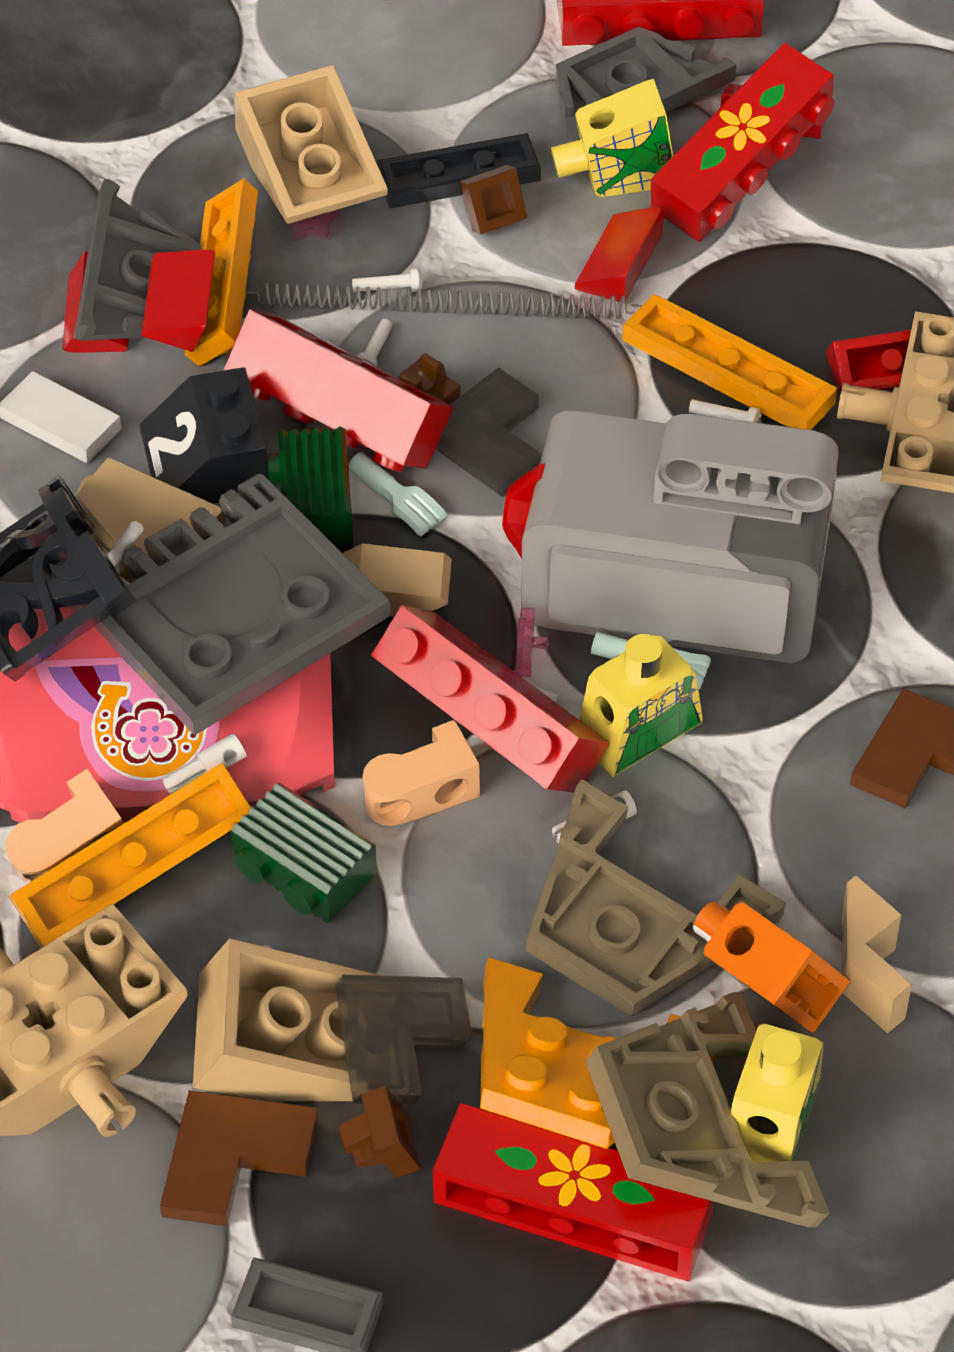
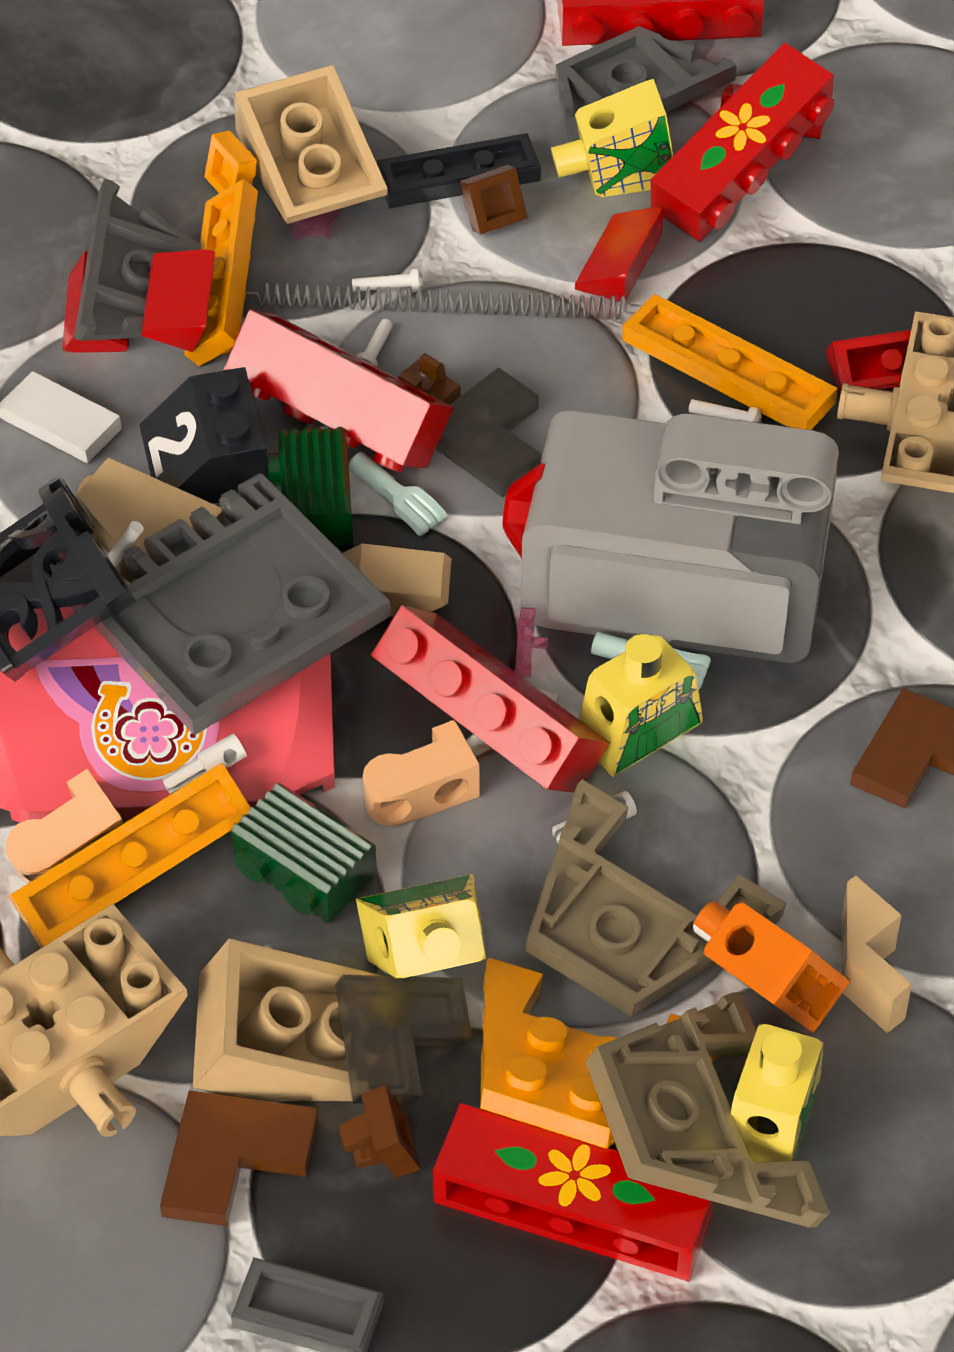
(228, 162): none -> light orange plate
(424, 927): none -> light yellow torso

